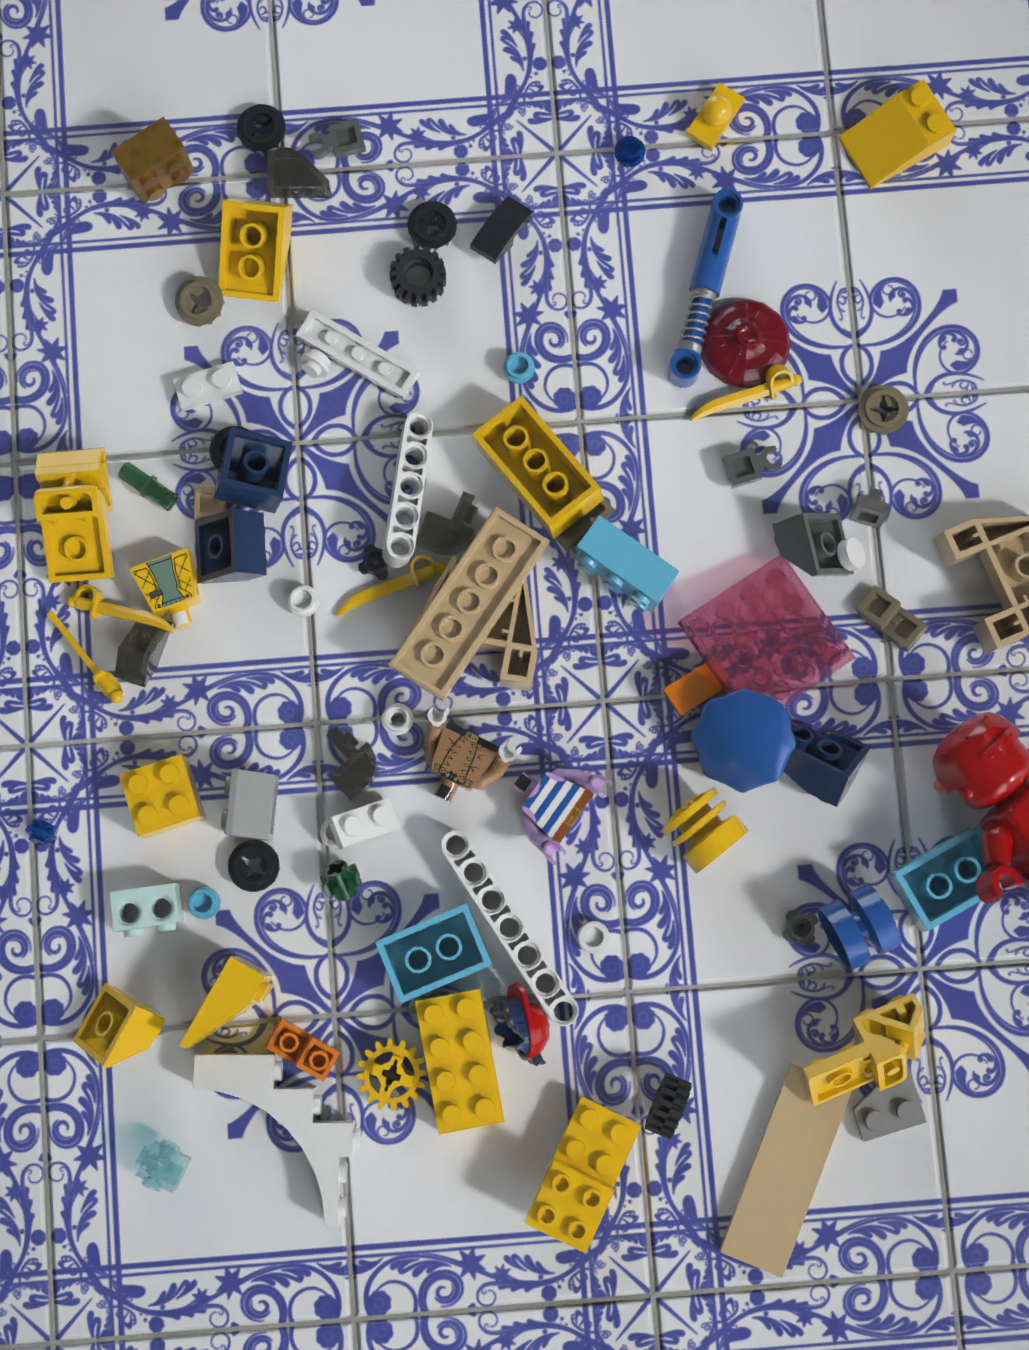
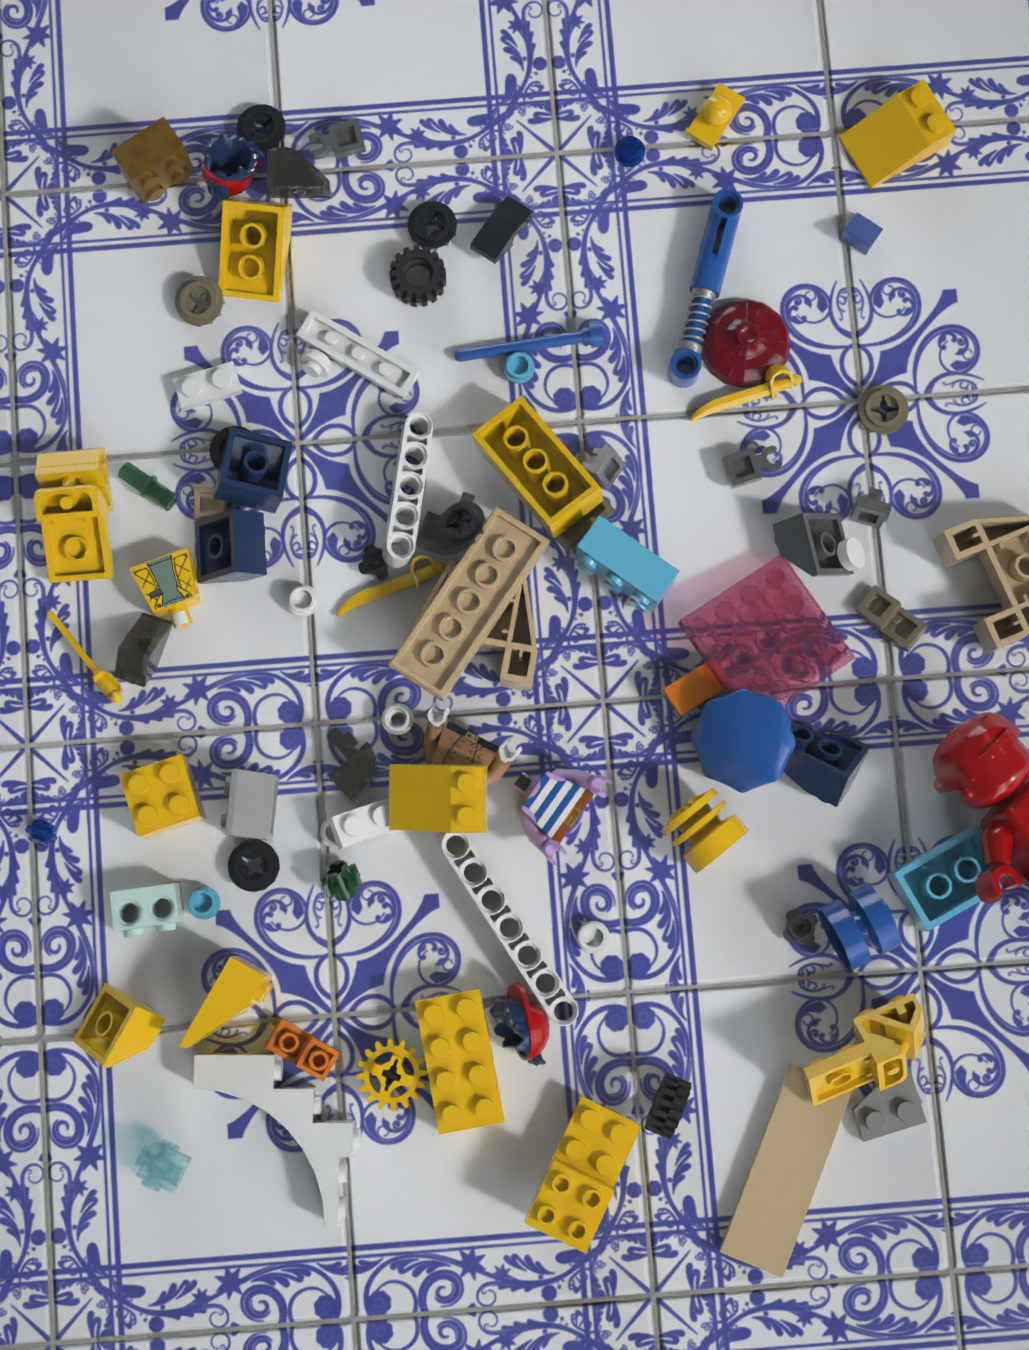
(98, 606): yellow sword -> none
(229, 165): none -> dark blue hair
(433, 953): medium azure brick -> none
(438, 797): none -> yellow slope
(453, 518): none -> black gear
(589, 335): none -> blue piece
(605, 466): none -> flat silver tile
(861, 233): none -> blue slope

